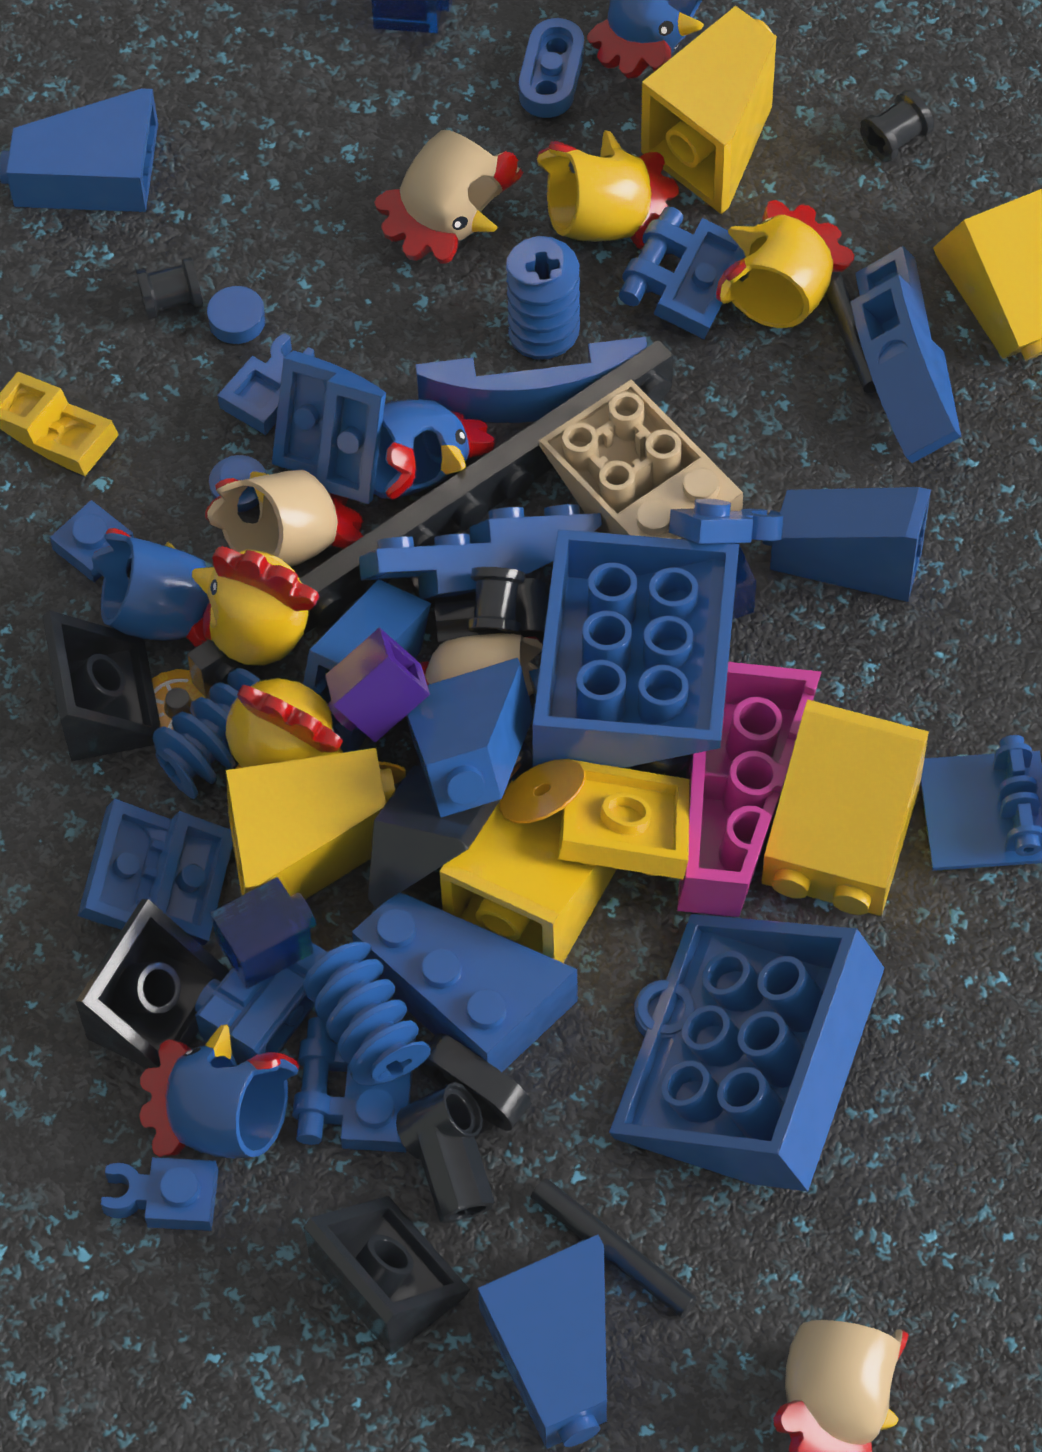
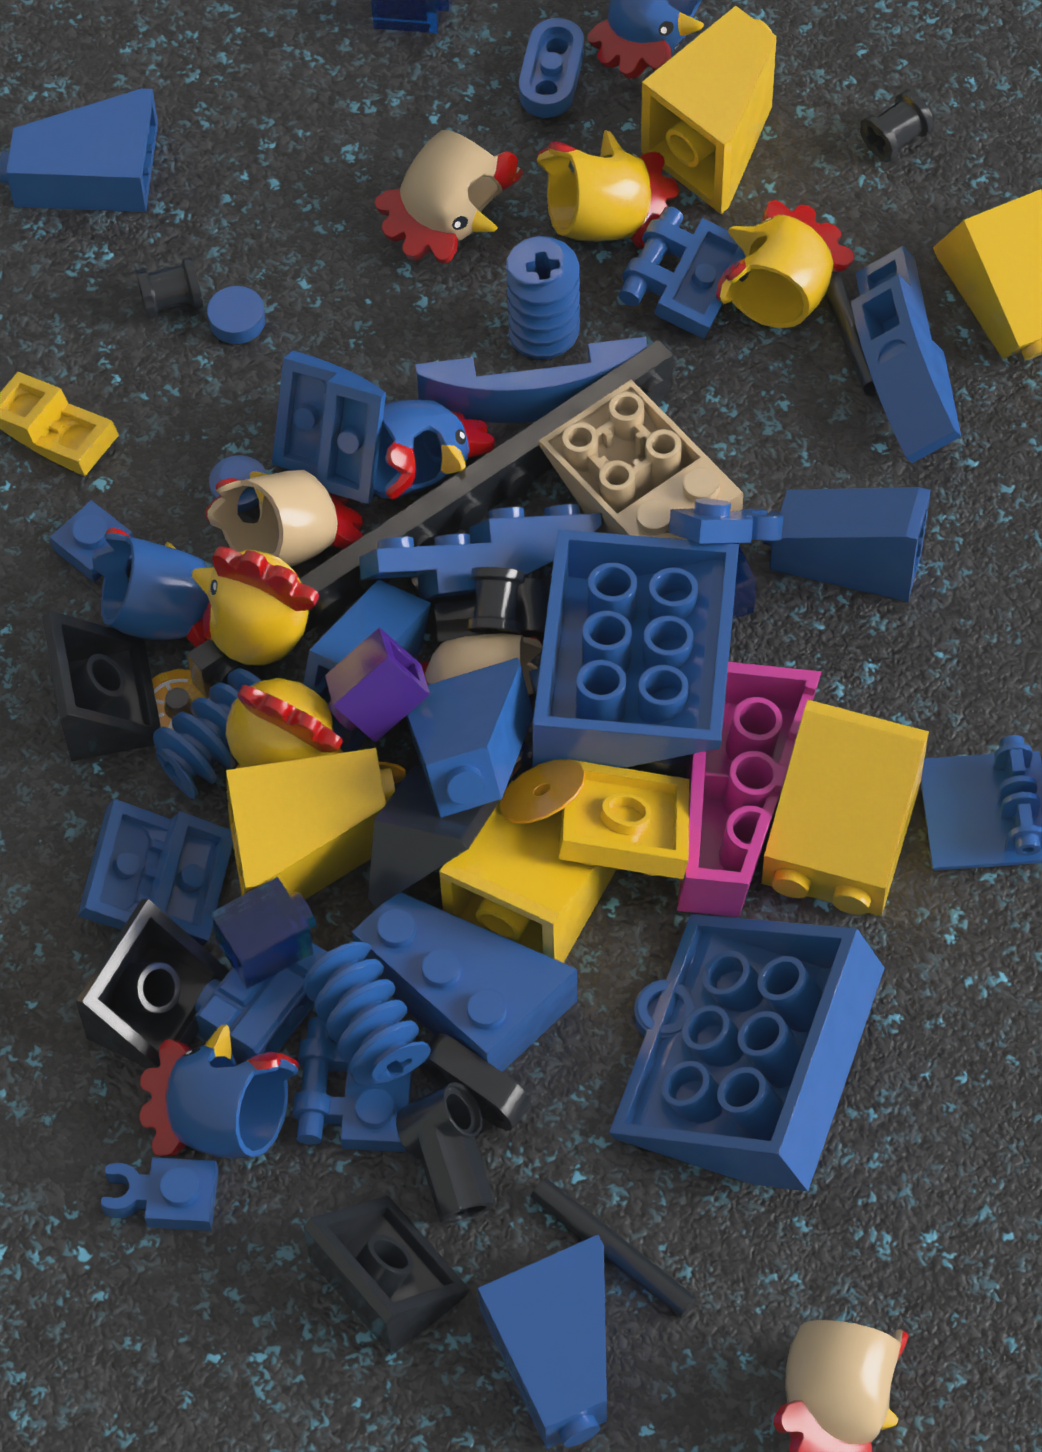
(255, 388): blue plate -> none

